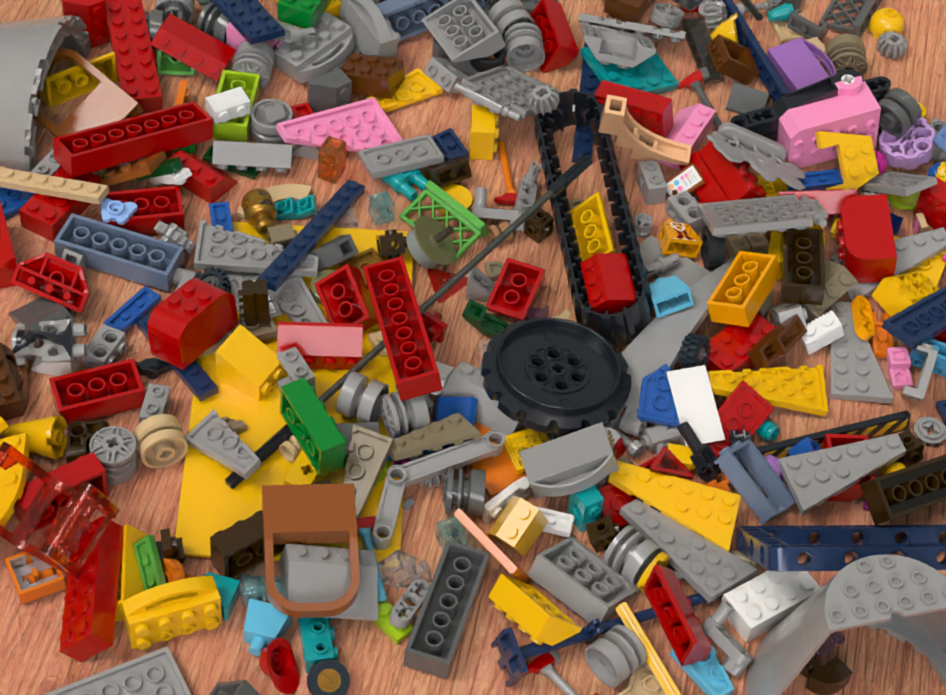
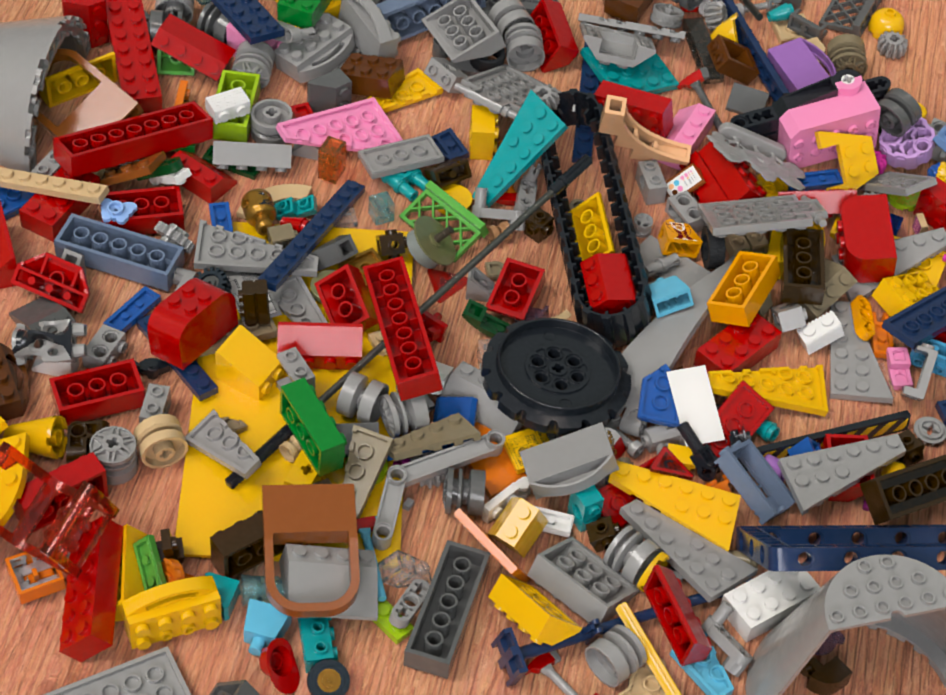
(272, 111): light grey slope -> none
(297, 223): none -> red cone
(450, 528): clear light blue brick -> none
(527, 139): none -> teal wing
(694, 351): black wheel -> none
(777, 342): reddish brown slope -> none

